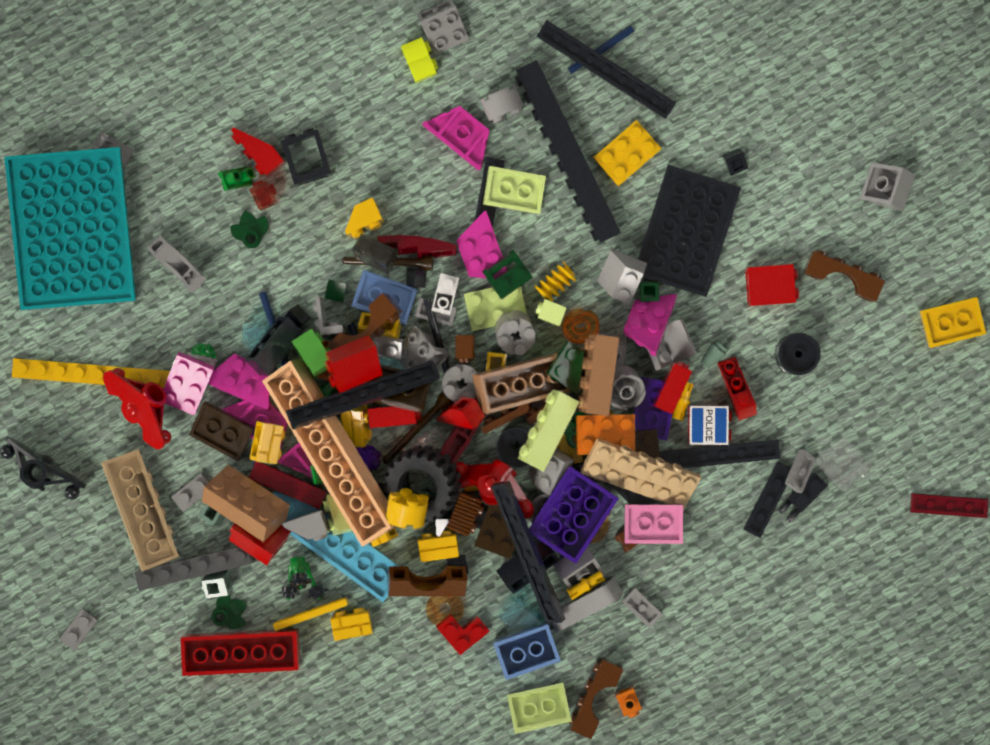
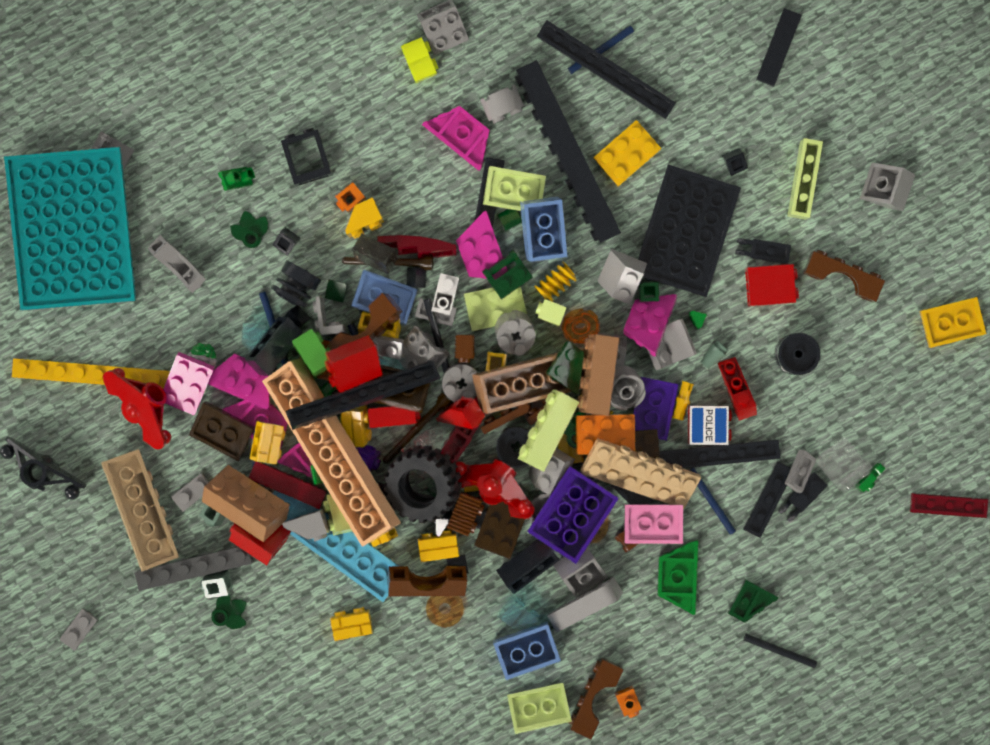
(240, 652): red brick -> none
(263, 194): clear red brick -> none
(264, 154): red slope -> none
(286, 241): none -> black slope
(296, 284): none -> black wheel
(300, 580): plant -> none
(311, 613): yellow tile -> none
(352, 191): none -> orange brick
(407, 509): yellow brick -> none
(462, 637): red plate -> none
(510, 219): none -> dark green slope
(528, 552): black plate -> none
(543, 229): none -> medium blue brick
(585, 585): yellow pin -> none
(642, 607): light grey plate -> none
(672, 387): red brick -> none
(679, 576): none -> green wing
(697, 319): none -> green slope
(715, 506): none -> dark blue bar
(750, 601): none -> dark green wing
(765, 250): none -> black hinge
(778, 47): none -> black tile
(779, 650): none -> black bar
(805, 178): none -> yellowish green brick
(867, 482): none -> green plate

